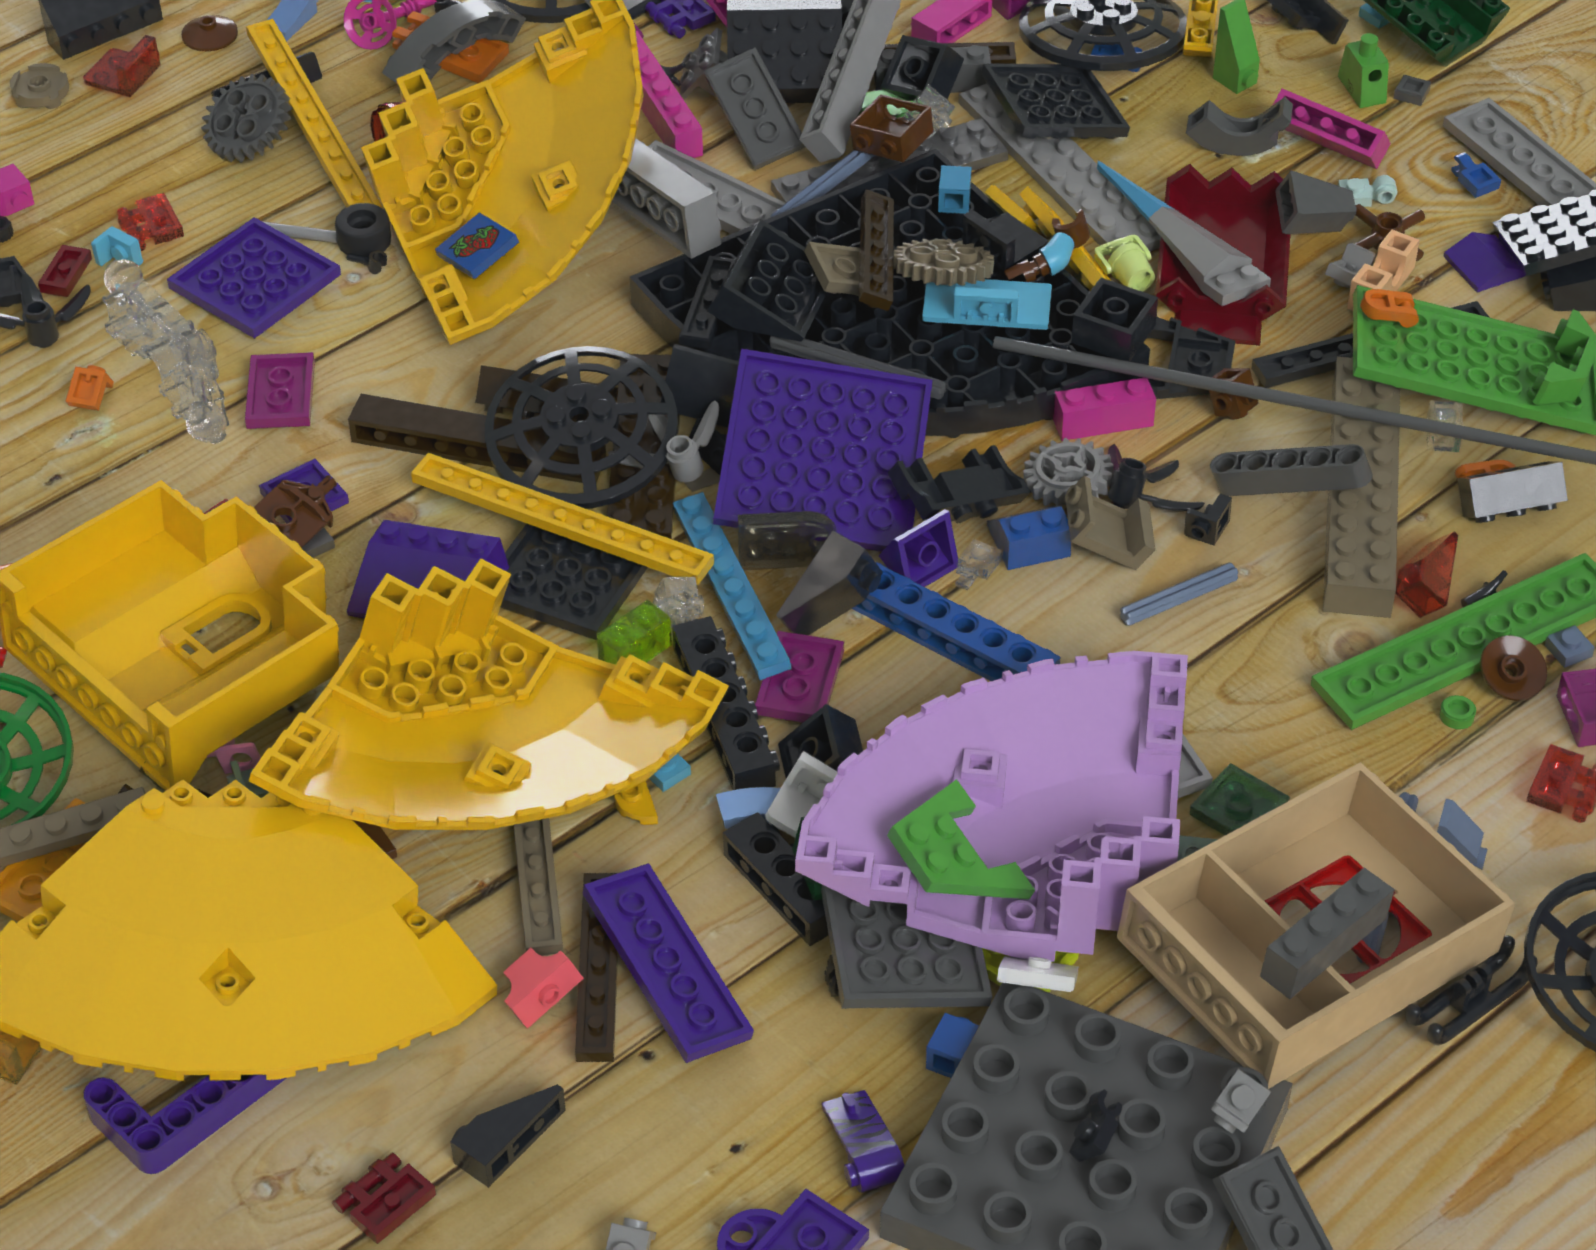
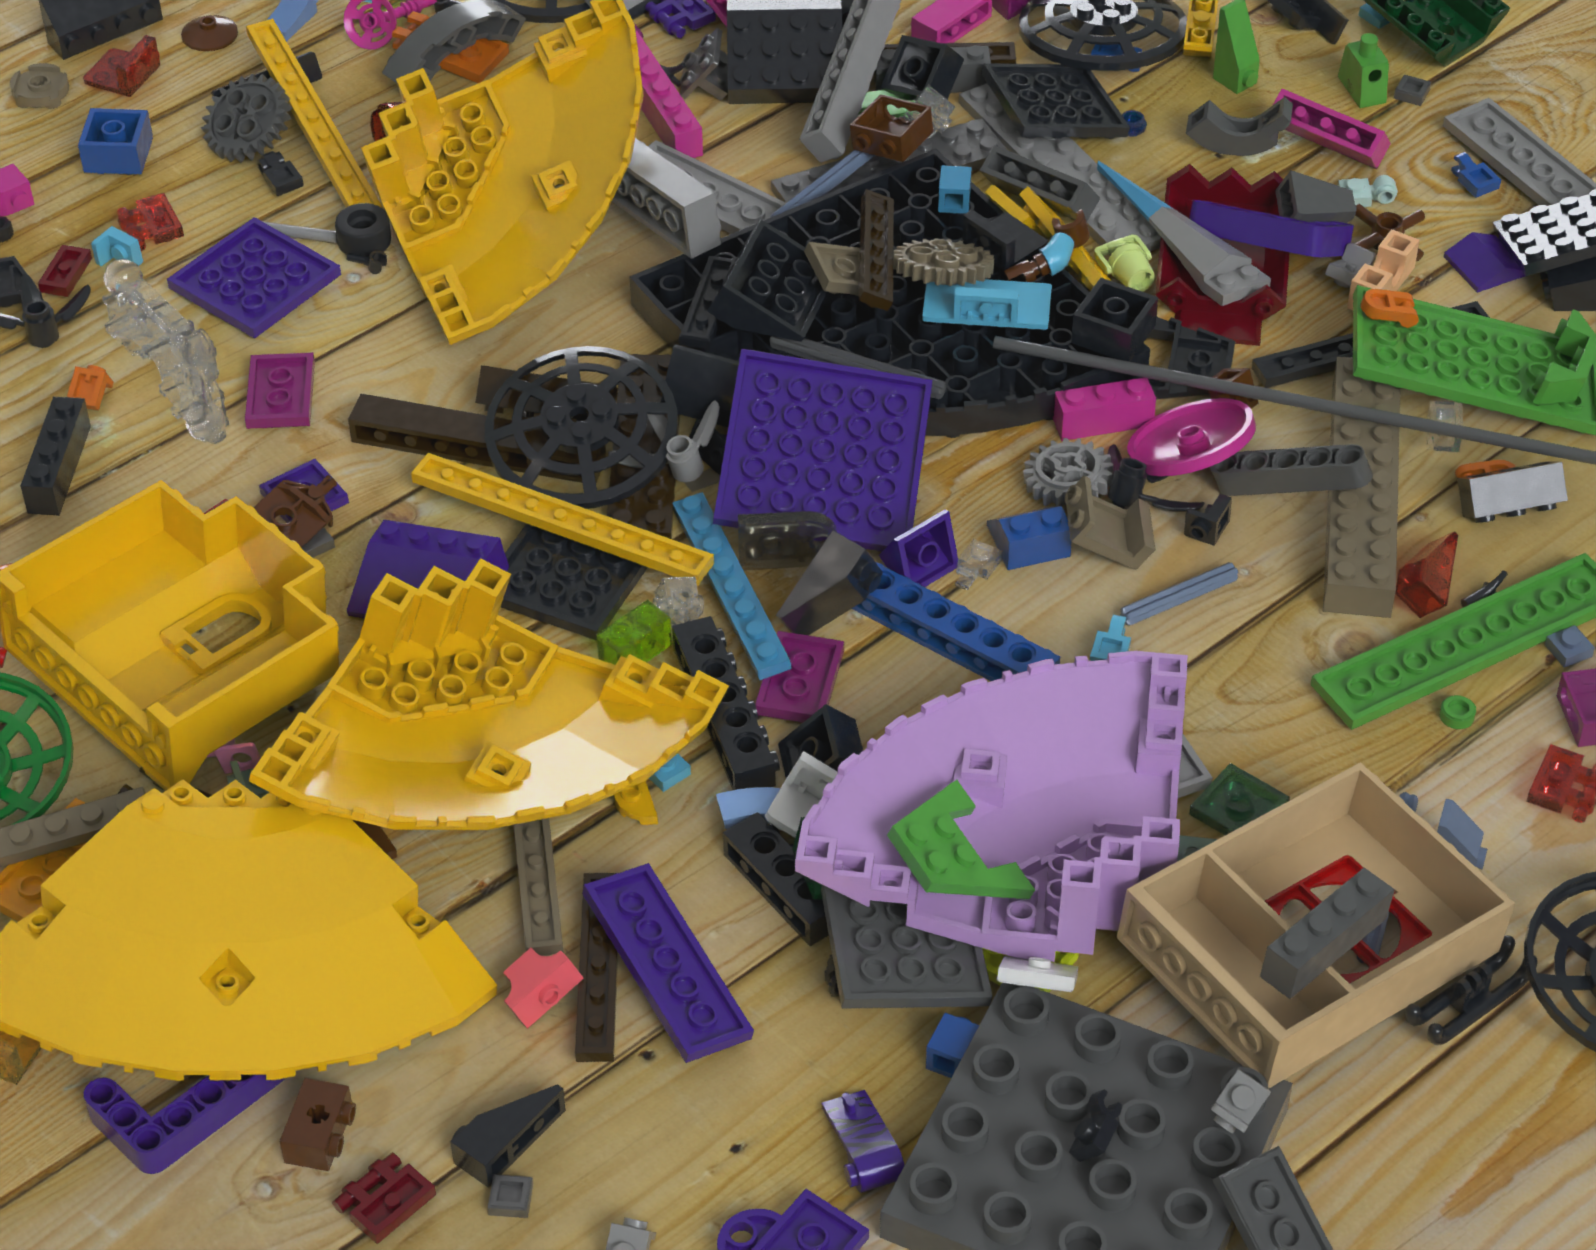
(55, 456): none -> black brick
(115, 141): none -> blue brick
(279, 175): none -> black plate
(317, 1124): none -> reddish brown brick
(477, 245): blue tile -> none
(510, 1196): none -> flat silver tile
(754, 108): dark grey piece -> none
(963, 492): black bracket -> none
(1055, 188): none -> dark grey brick
(1111, 642): none -> medium azure plate
(1136, 122): none -> clear blue plate
(1192, 436): none -> dark pink dish
(1273, 231): none -> dark purple beam
(1522, 659): reddish brown dish -> none

